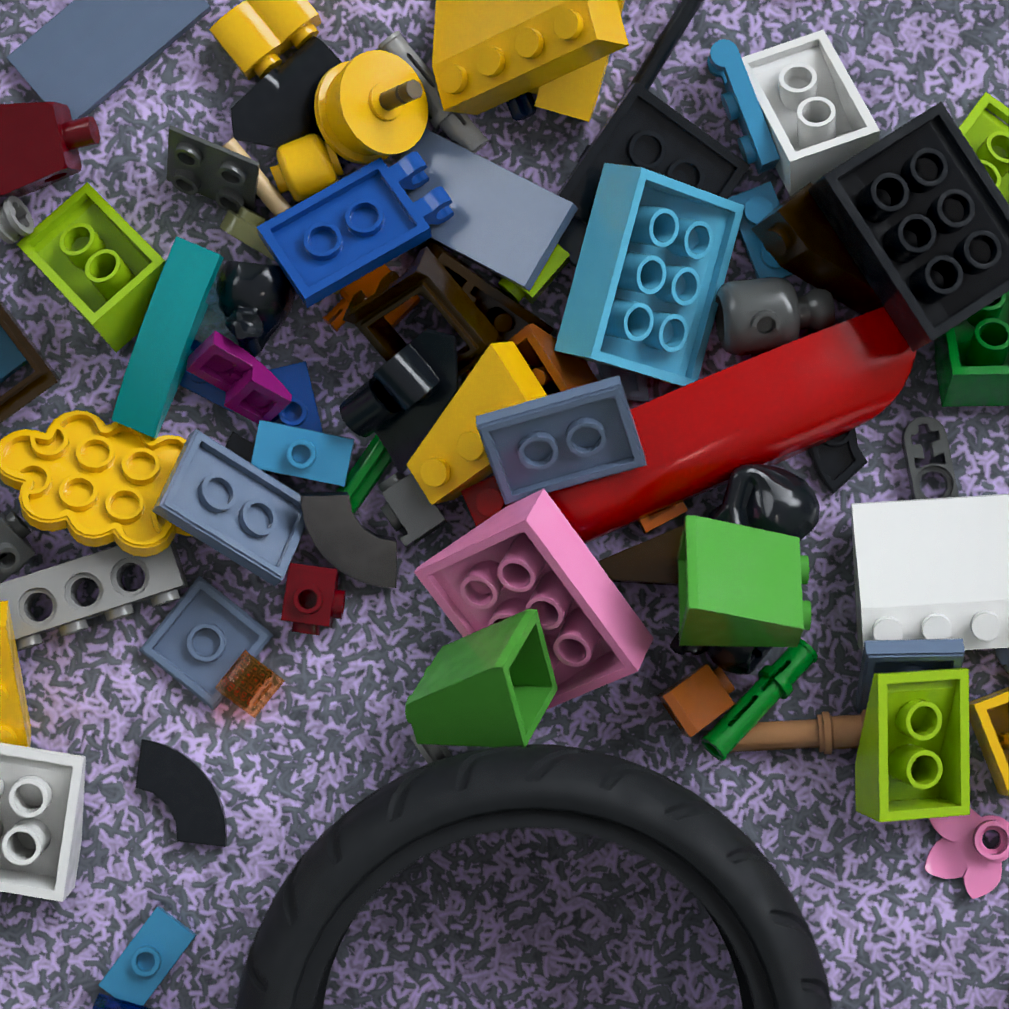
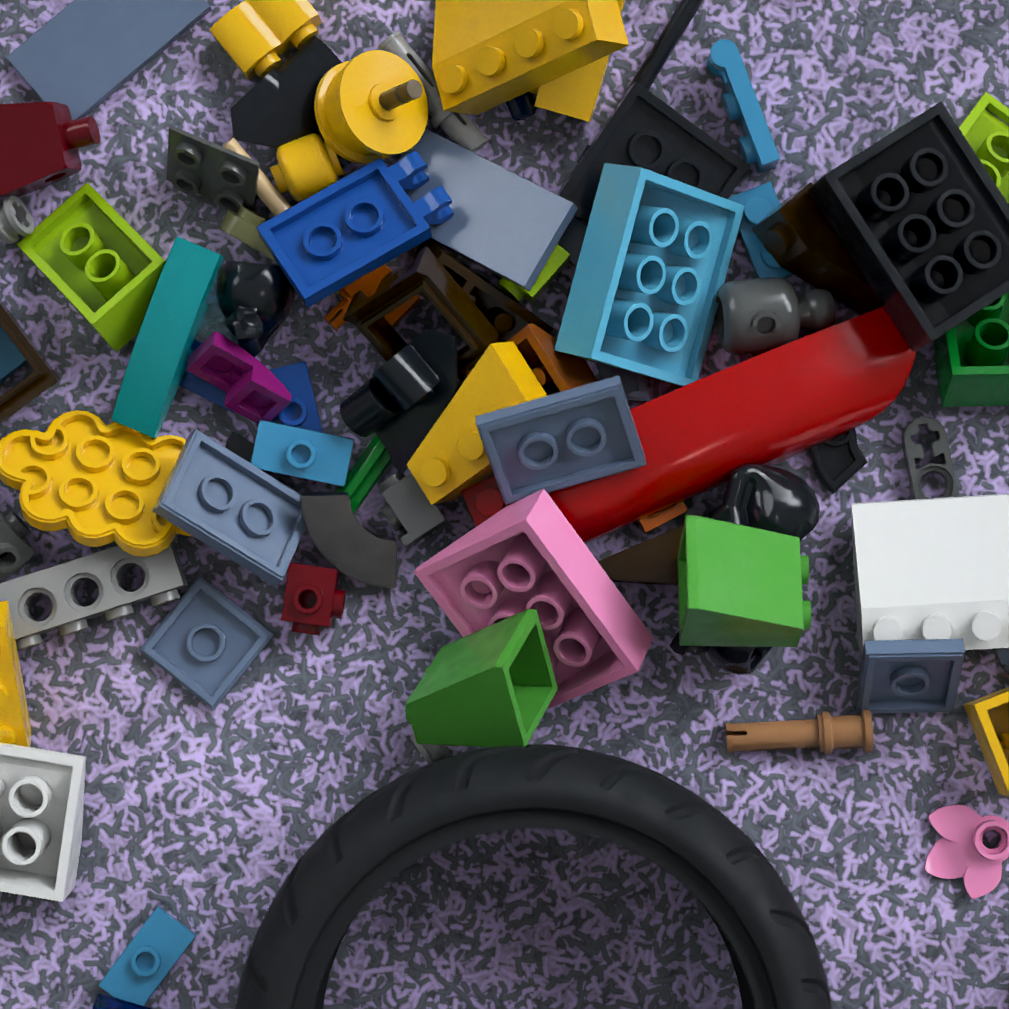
(185, 791): black tile -> none
(249, 684): clear orange tile -> none
(698, 699): dark orange slope -> none
(773, 684): green pin -> none
(809, 108): white slope -> none
(915, 746): lime slope -> none

